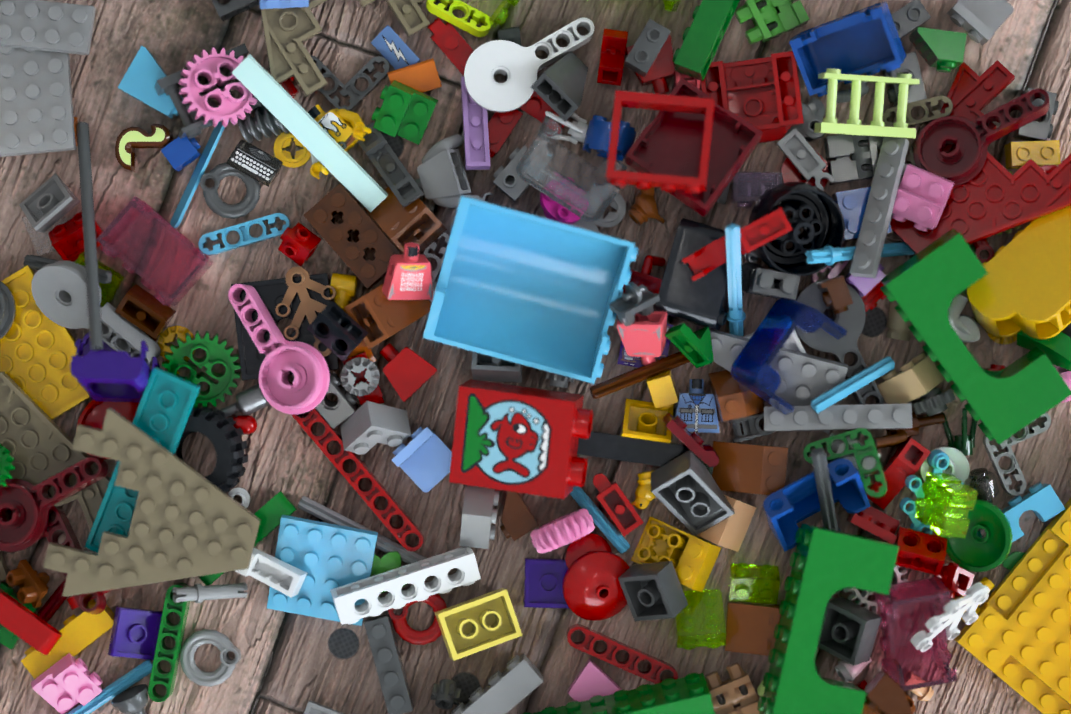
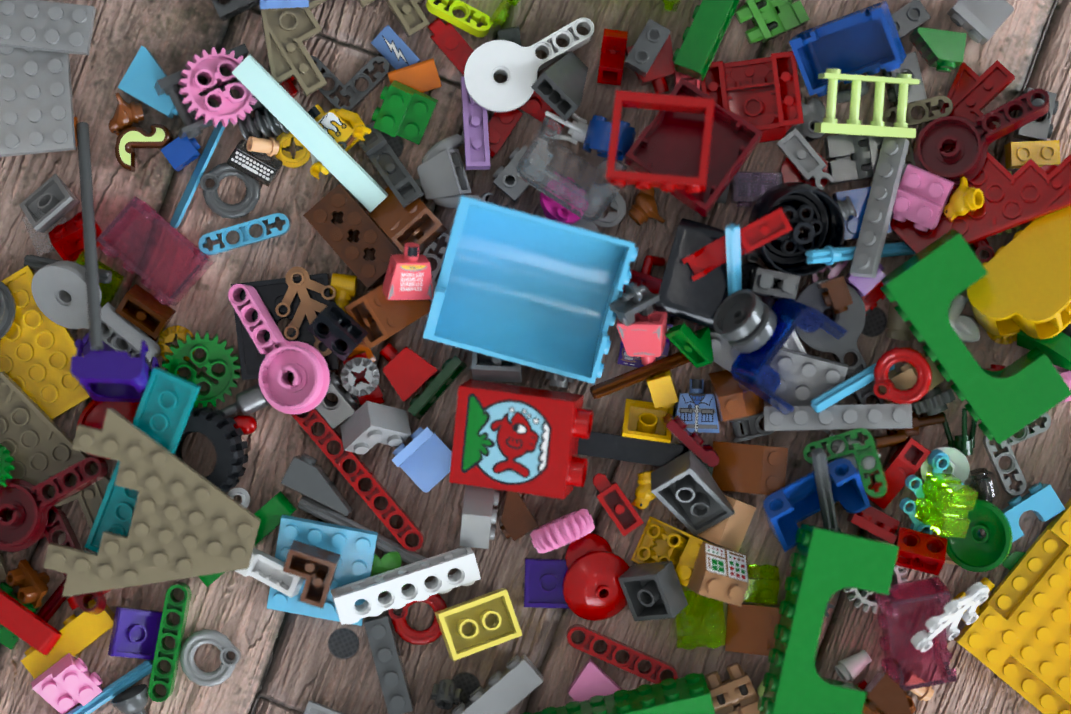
(125, 115): none -> dark orange animal
(211, 592): light grey pin -> none
(268, 146): none -> light nougat pin
(299, 243): red brick -> none
(313, 482): none -> dark grey slope
(316, 567): none -> brick
(436, 387): none -> dark green plate
(600, 520): medium azure axle -> none
(720, 574): none -> medium nougat slope
(745, 321): none -> dark grey wheel
(847, 208): none -> dark grey bush
(848, 631): dark grey brick -> none
(898, 396): none -> red piece
(956, 579): red brick -> none
(963, 200): none -> yellow animal

